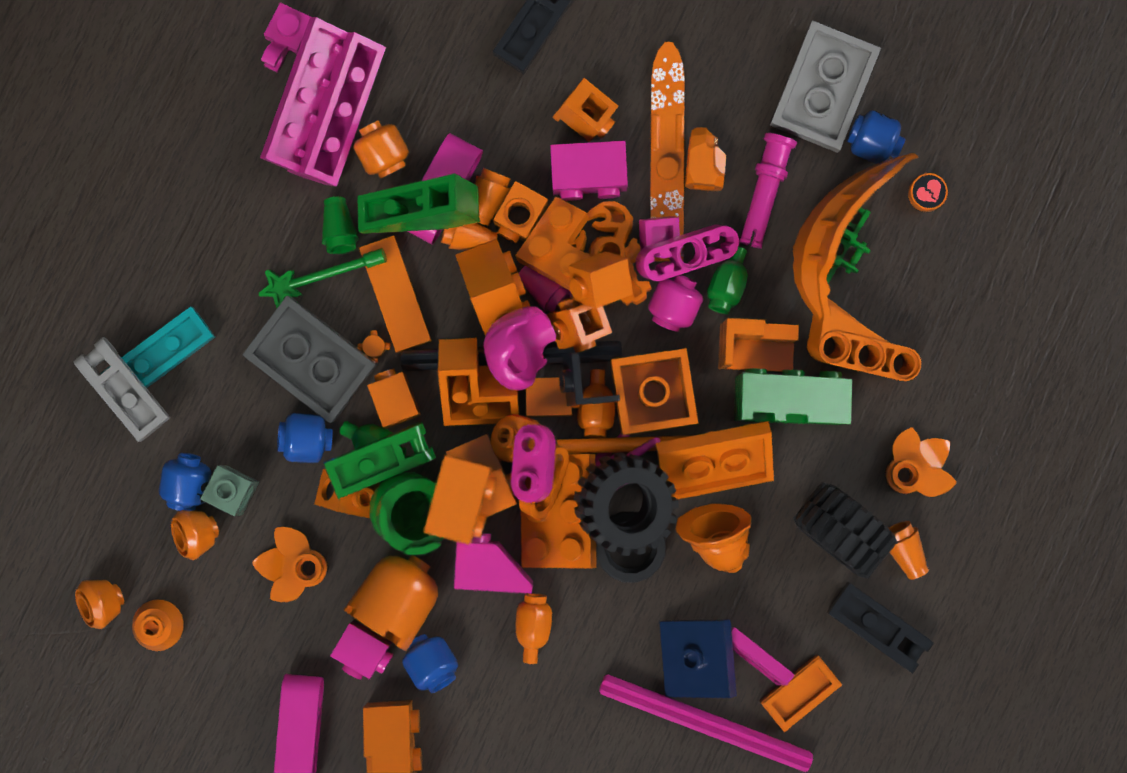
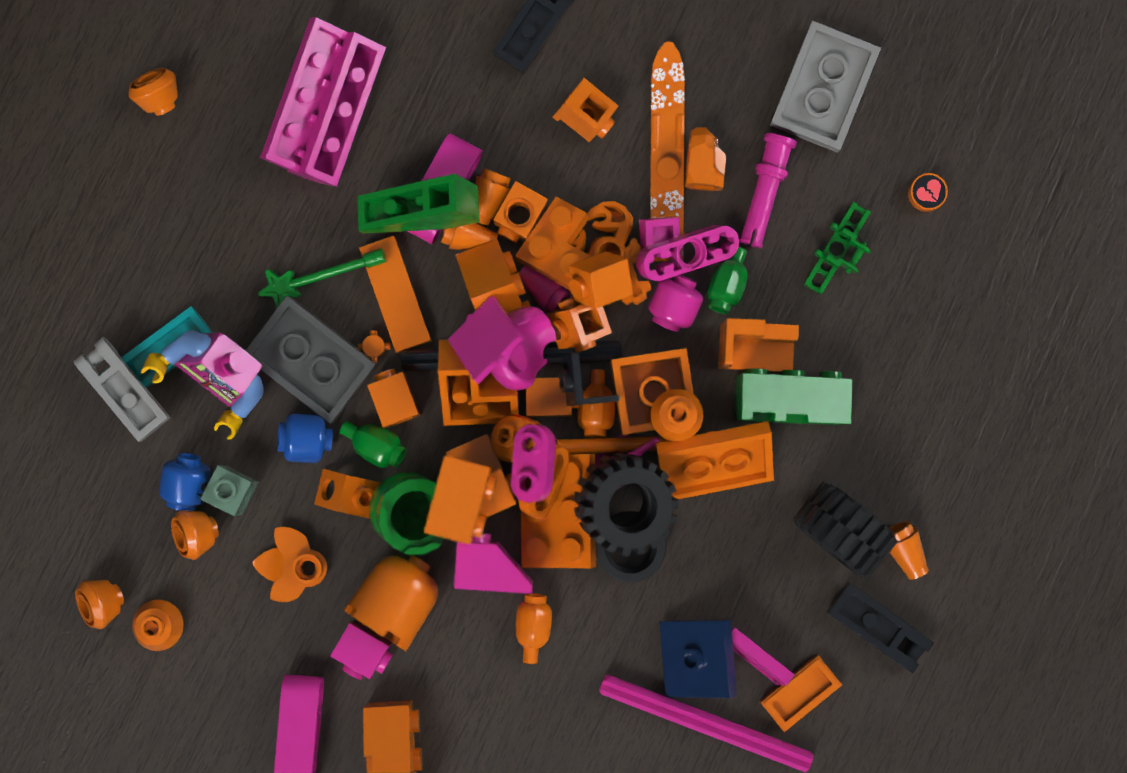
(155, 91): none -> orange cone
(218, 367): none -> torso
(285, 33): dark pink plate -> none
(338, 227): green cone -> none
(378, 460): green plate -> none
(381, 149): orange head -> none
(430, 663): blue head -> none
(485, 339): none -> dark pink piece
(589, 169): dark pink brick -> none
(673, 427): none -> orange cone
(717, 534): orange piece -> none
(813, 258): orange piece -> none
(876, 137): blue head -> none
(923, 462): orange plate -> none

